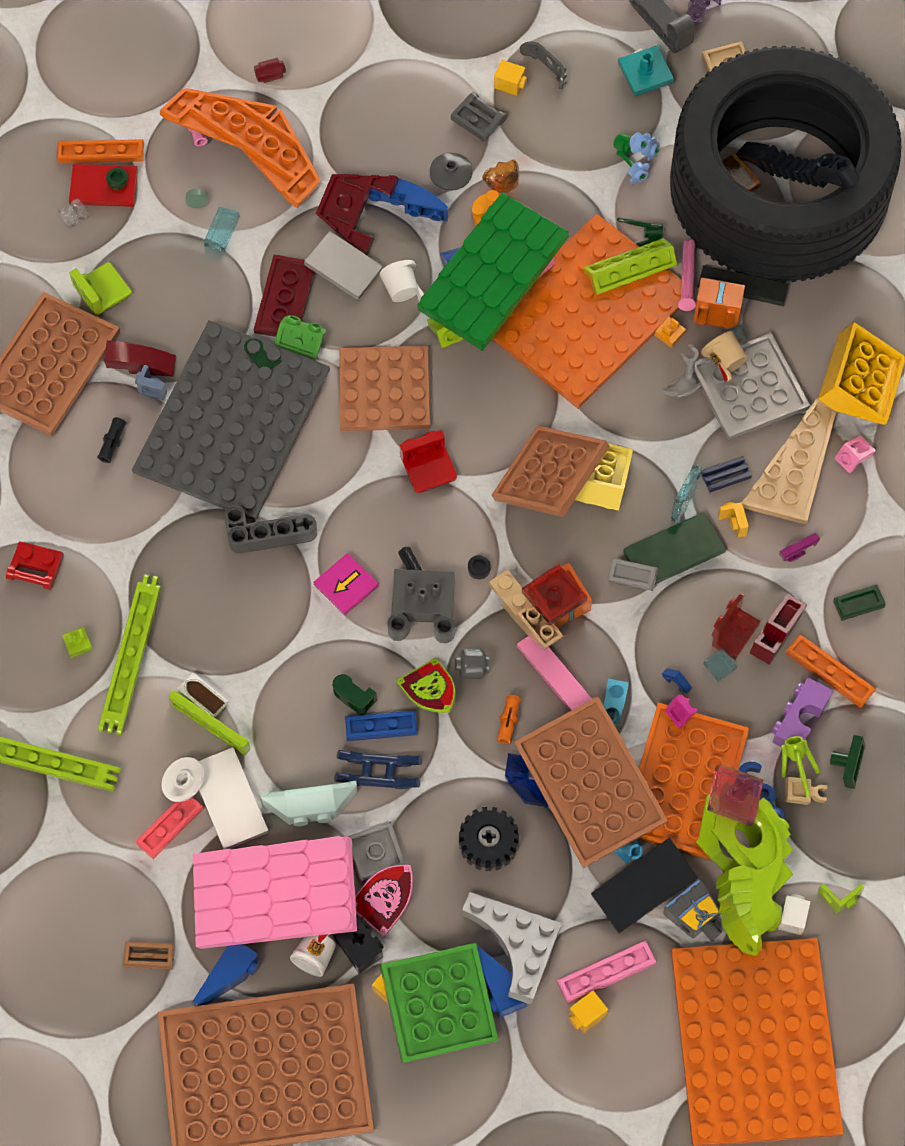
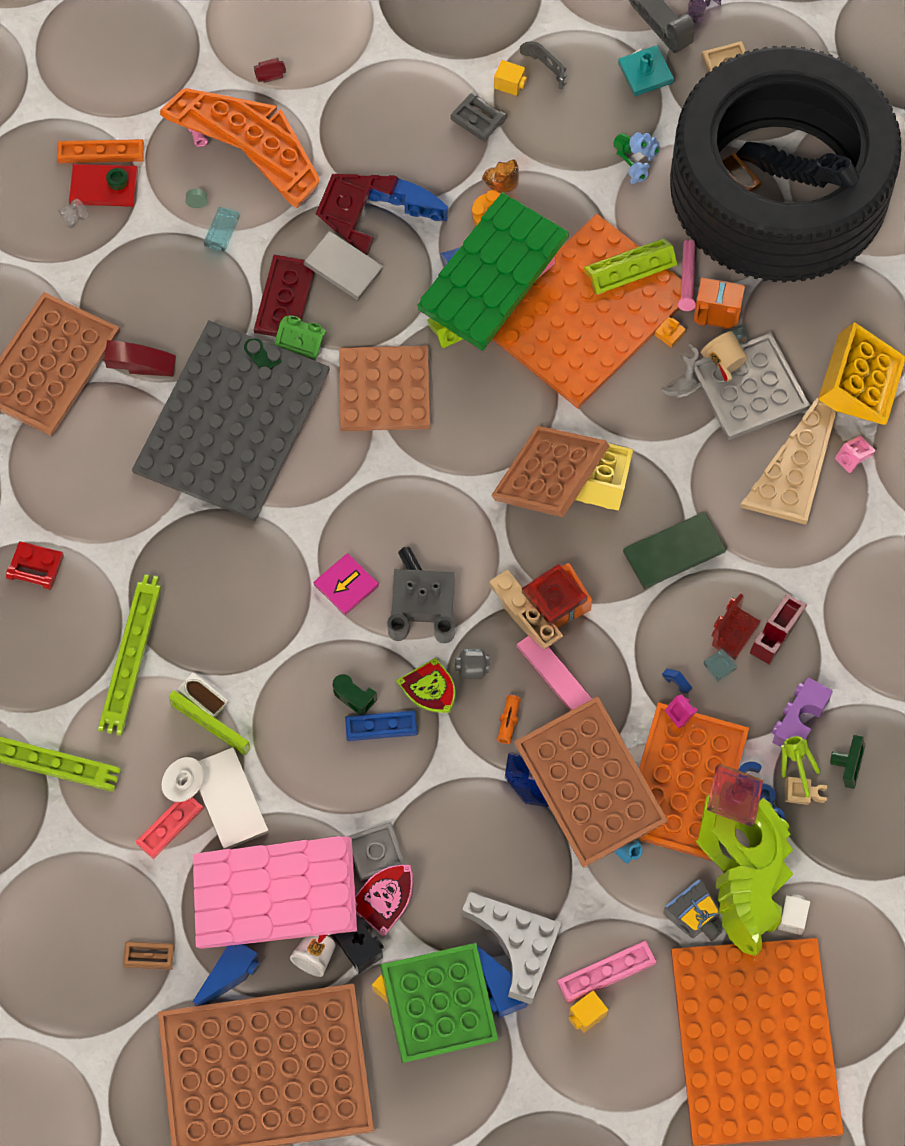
(77, 642): lime tile -> none
(100, 288): lime bracket -> none
(111, 440): black pin -> none
(150, 387): sand blue bracket -> none
(270, 527): dark grey beam -> none
(310, 803): light aqua wedge -> none
(390, 762): dark blue piece -> none
(401, 281): white hat -> none
(427, 461): red bracket -> none
(451, 178): dark grey dish -> none
(479, 567): black tile -> none
(483, 853): black bush -> none
(615, 699): medium azure leg -> none
(633, 574): light grey tile -> none
(644, 885): black tile -> none
(652, 231): dark green plant -> none
(686, 493): clear light blue tile -> none
(724, 466): dark blue tile -> none
(737, 517): yellow bracket -> none
(755, 287): pearl dark grey tile -> none
(797, 549): magenta tile -> none
(830, 671): orange tile -> none
(848, 901): lime bracket -> none
(859, 602): dark green tile -> none

